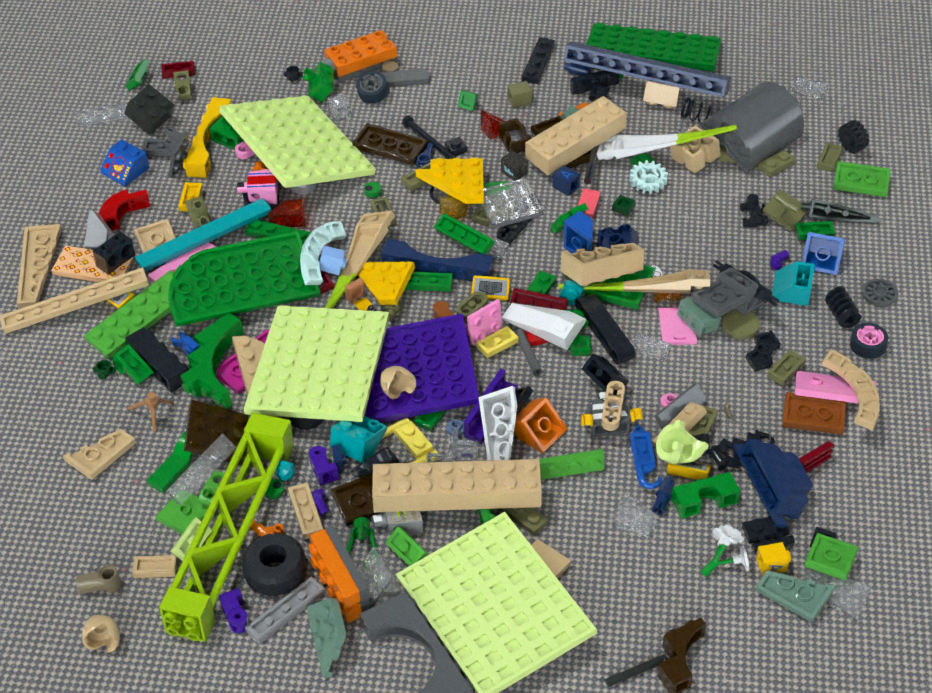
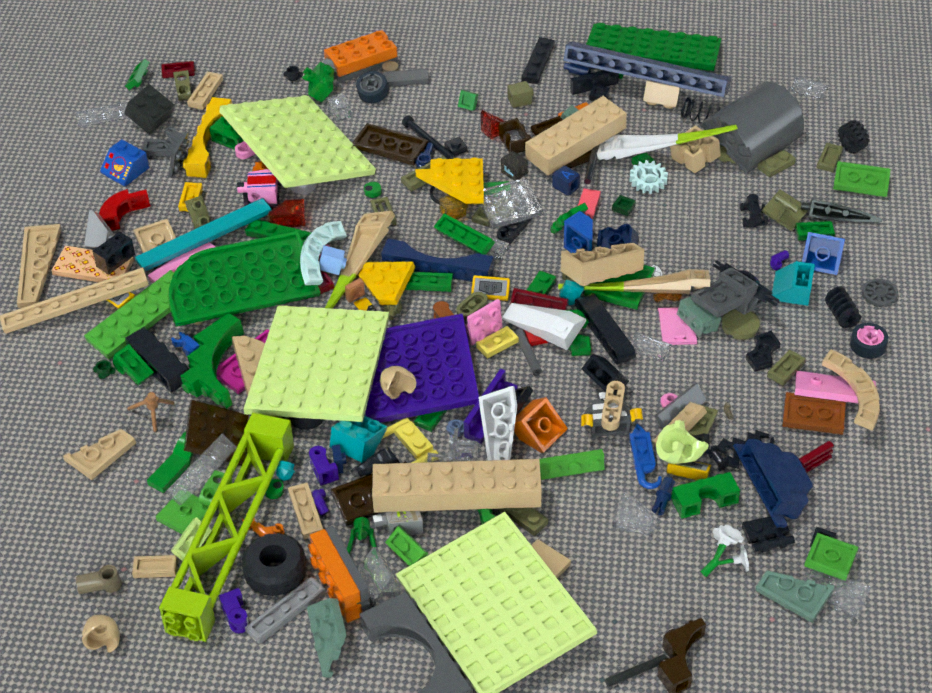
(205, 90): none -> tan plate
(773, 558): yellow brick -> none

